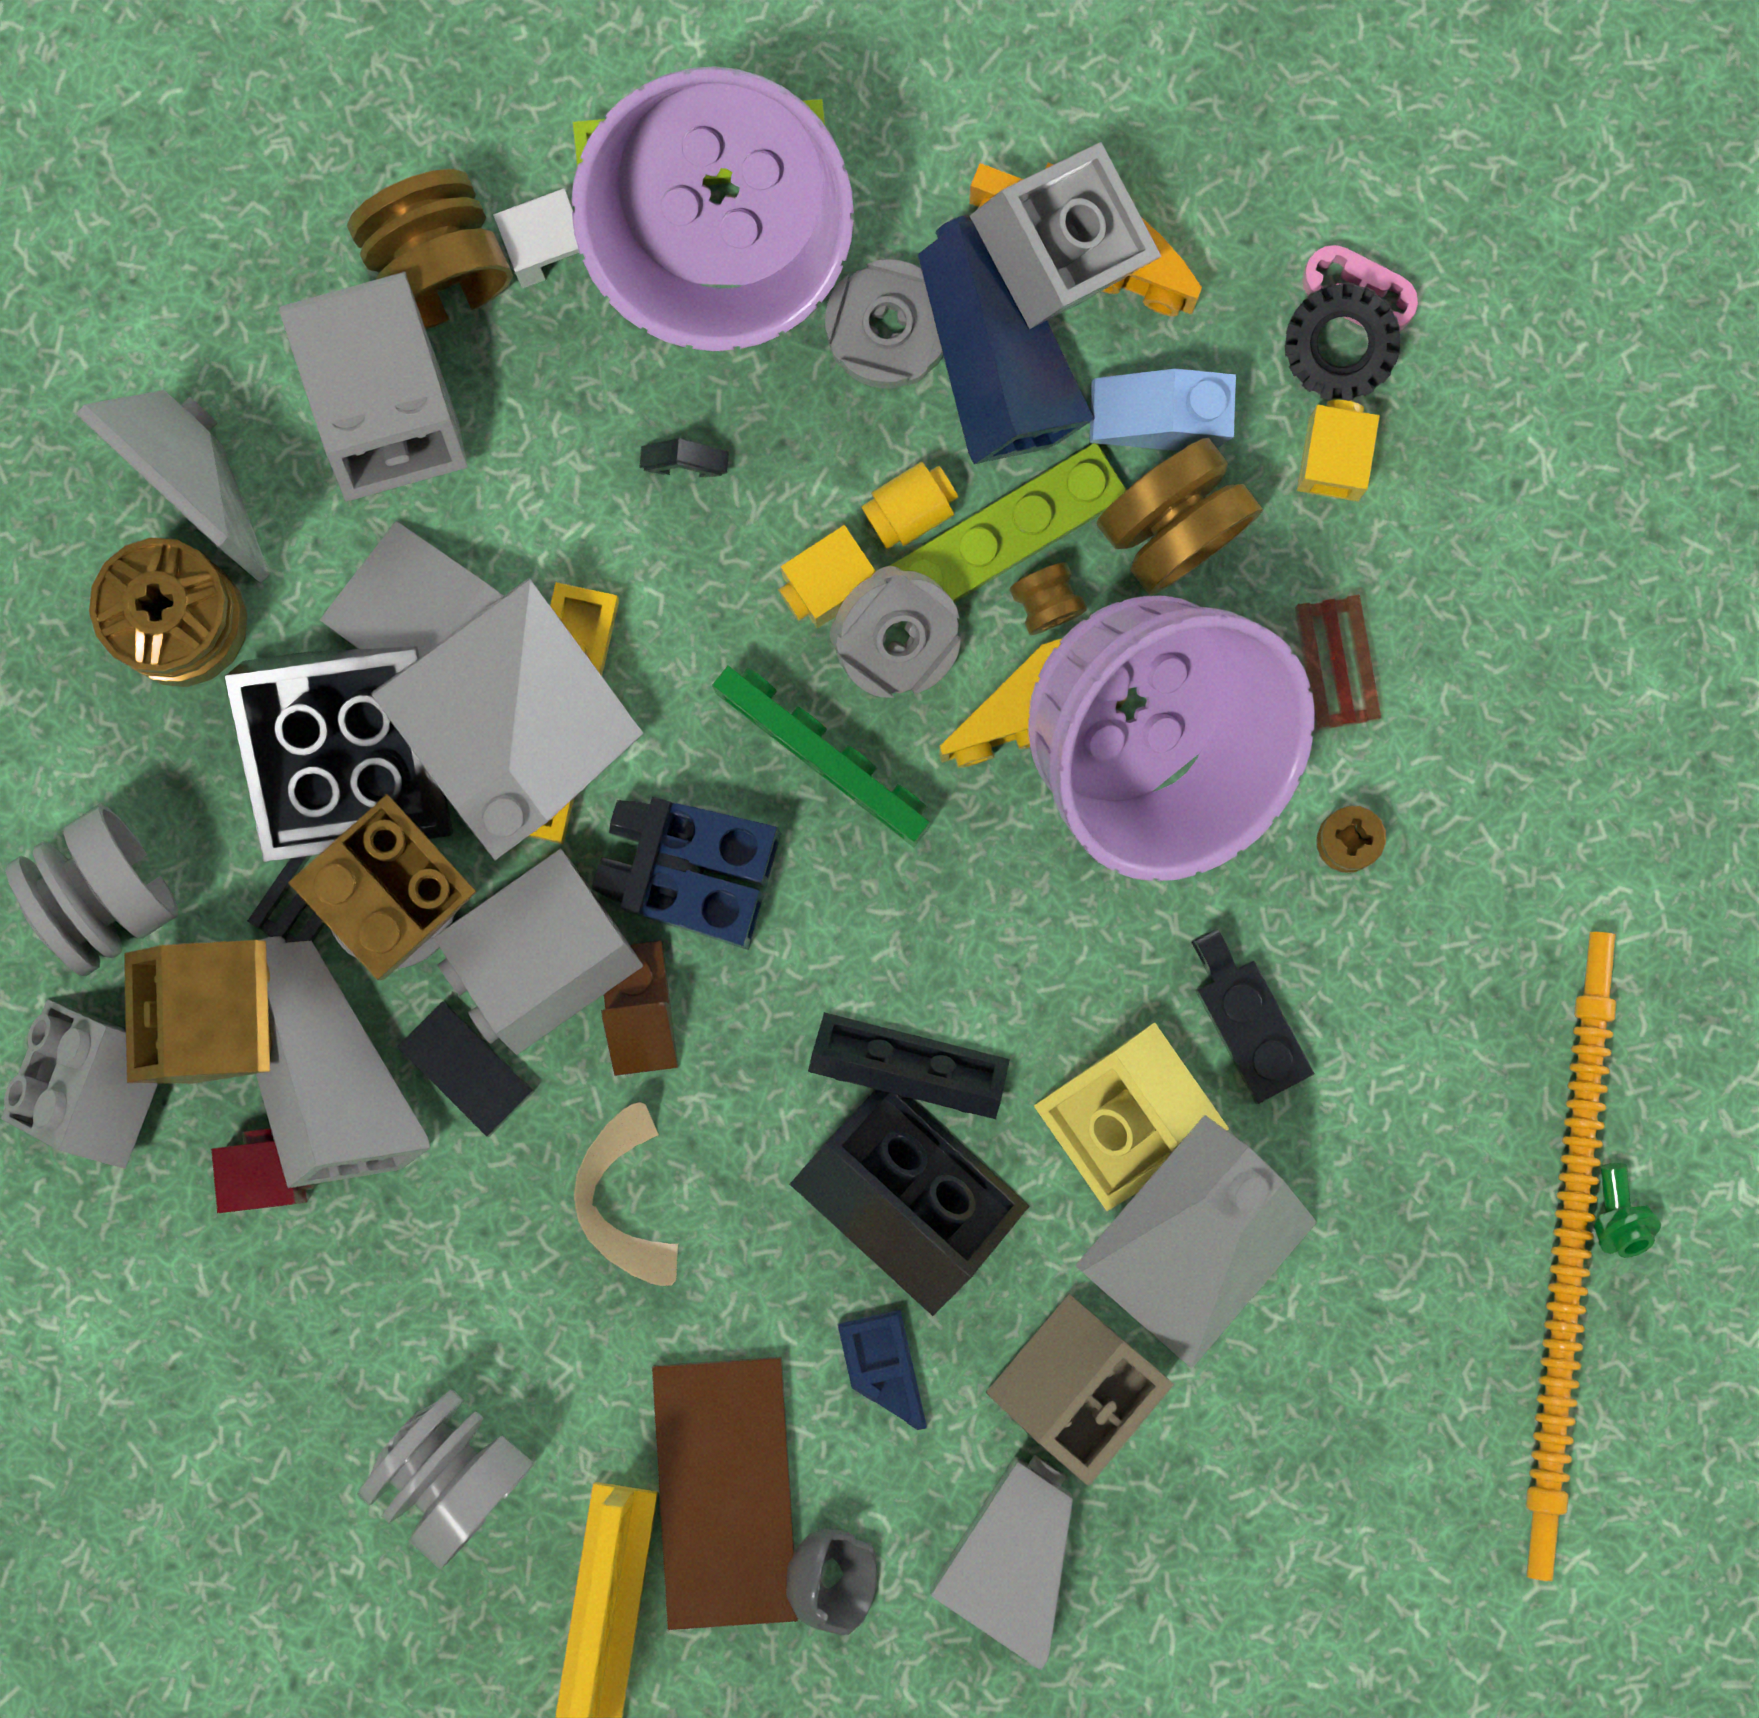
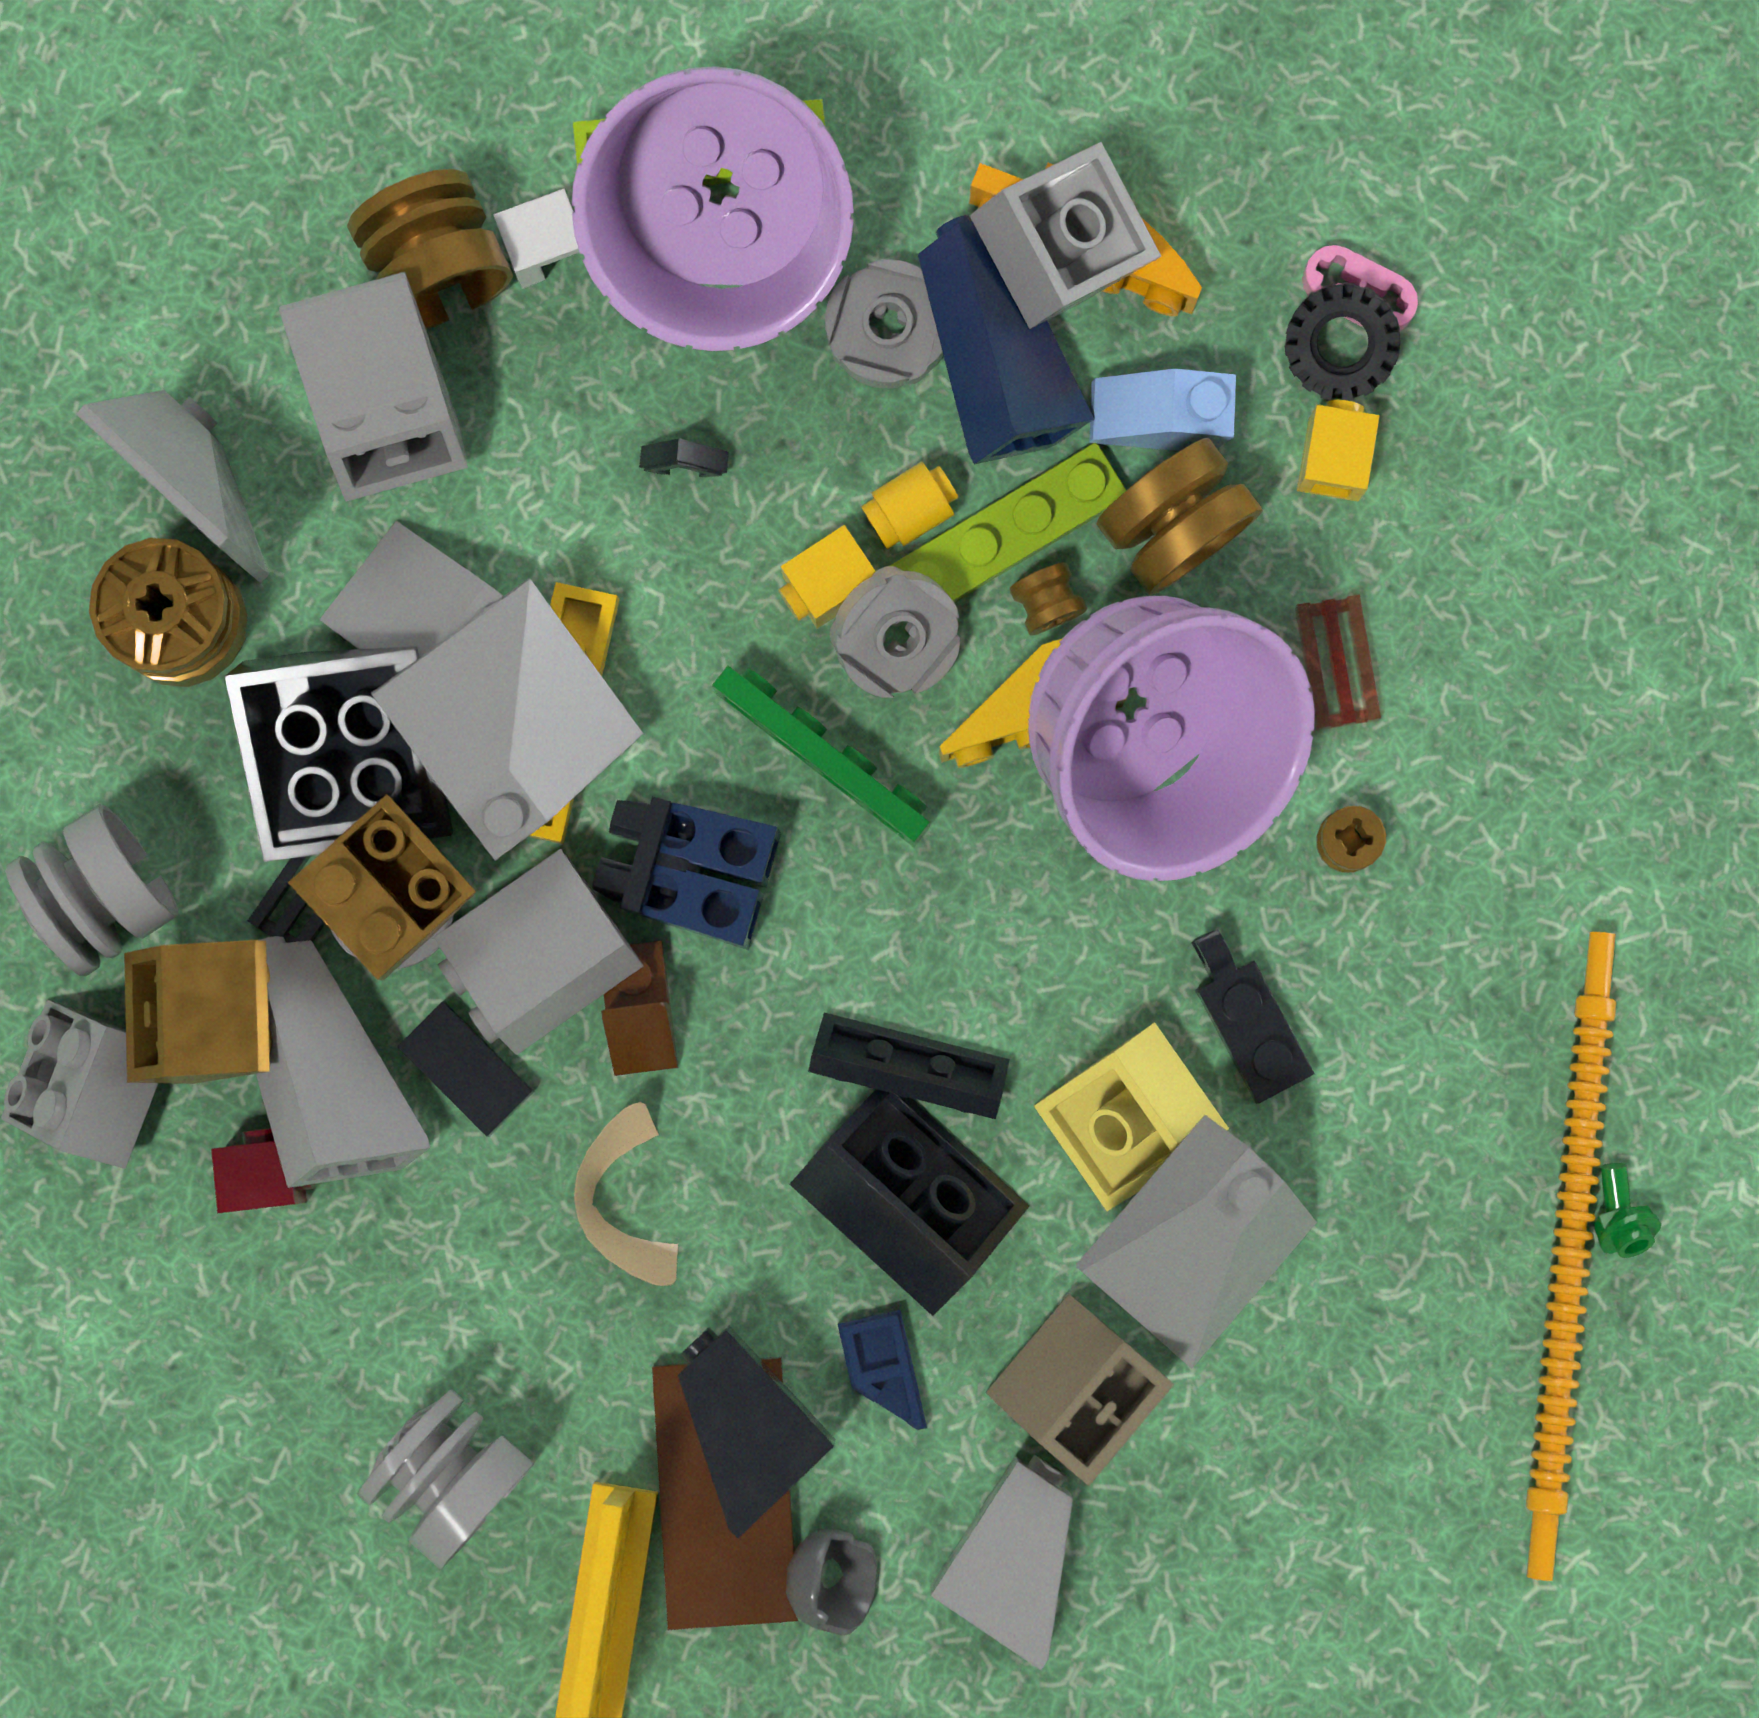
(748, 1426): none -> black slope

